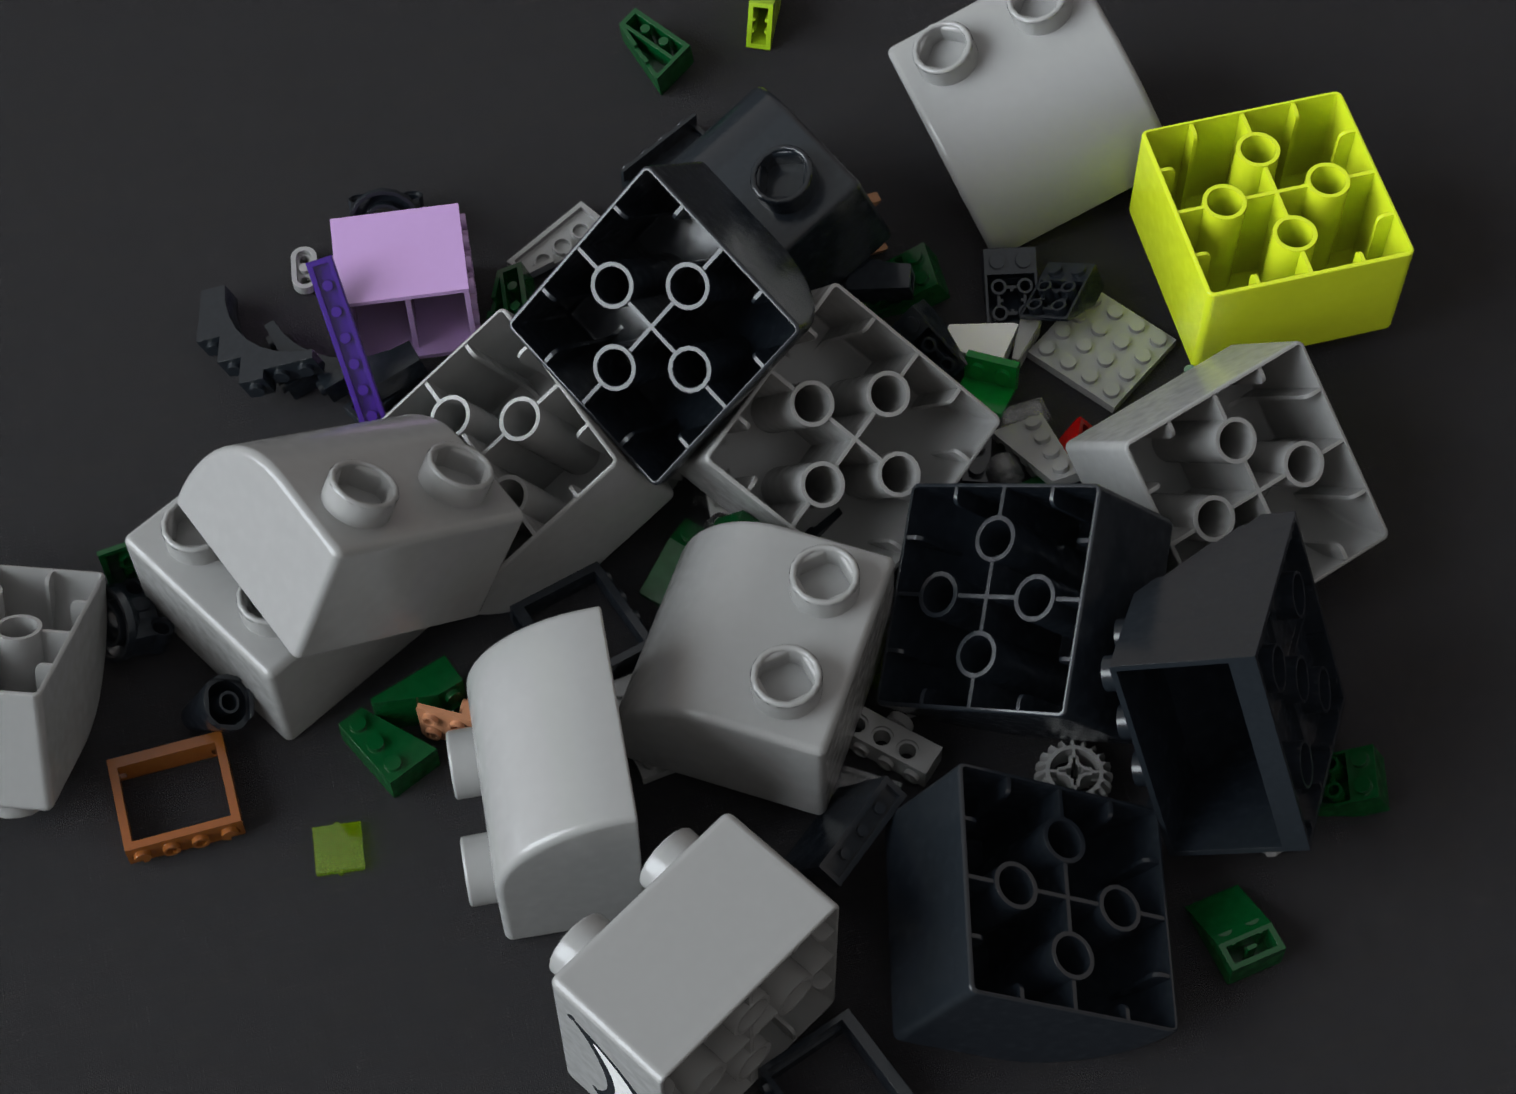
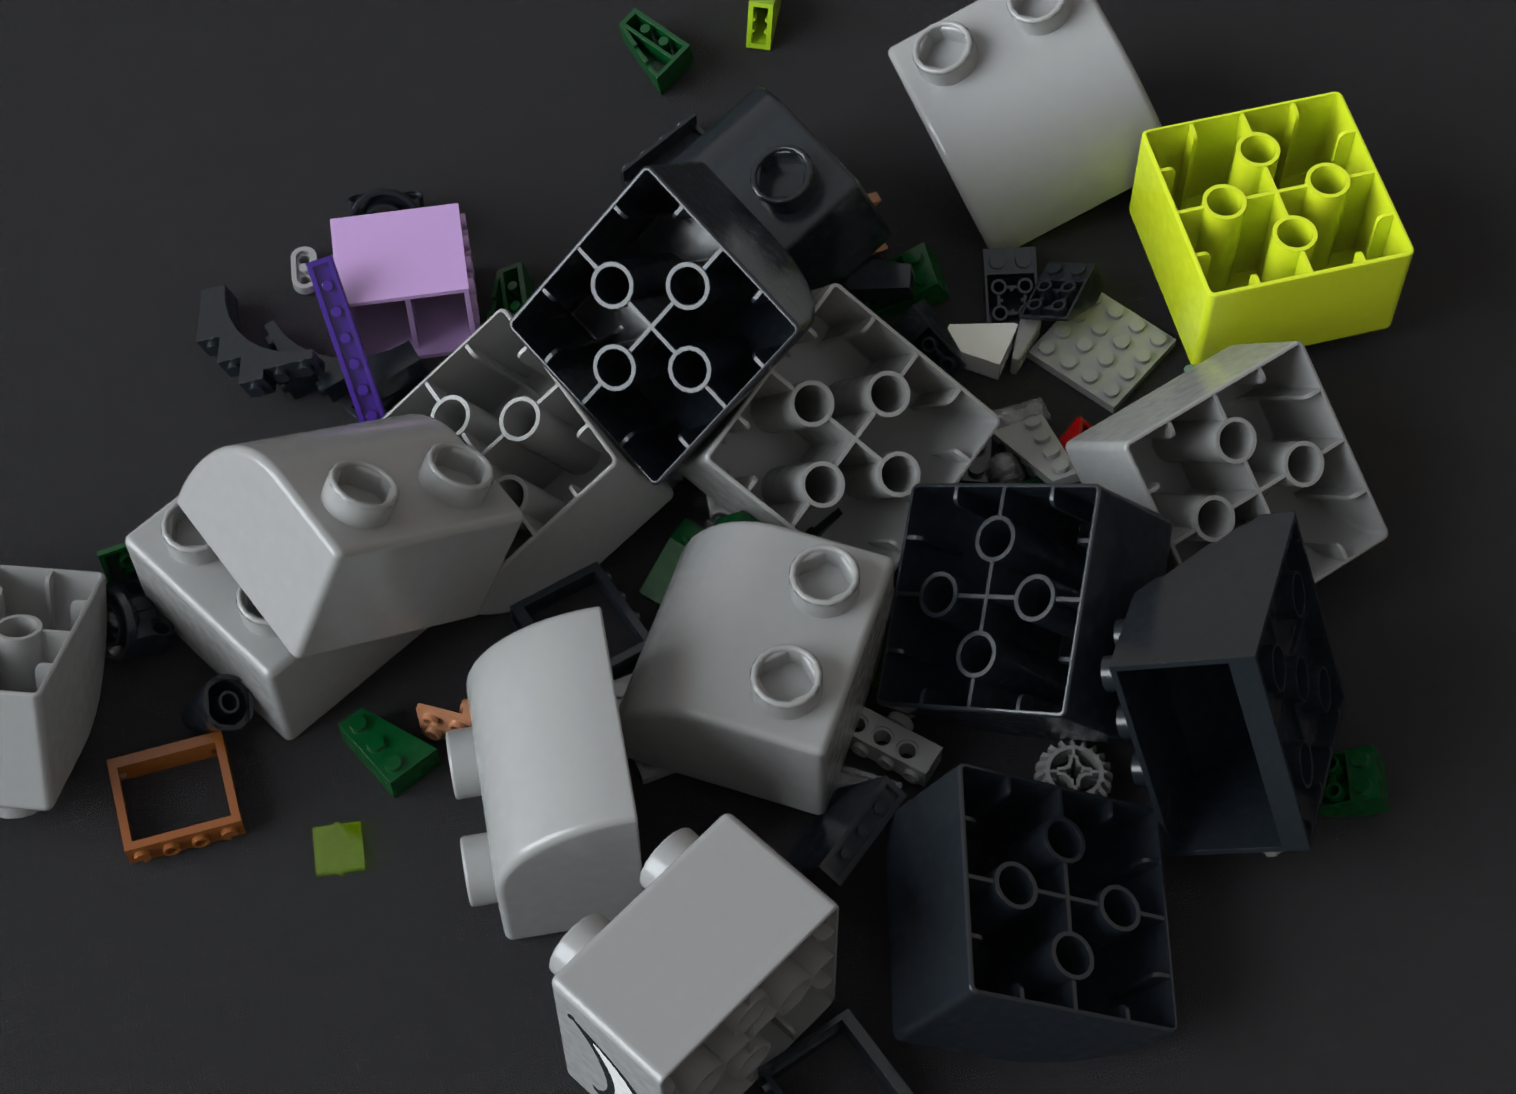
(433, 685): dark green slope -> none
(556, 241): light grey wing -> none
(991, 379): green bracket -> none
(1236, 934): dark green slope -> none

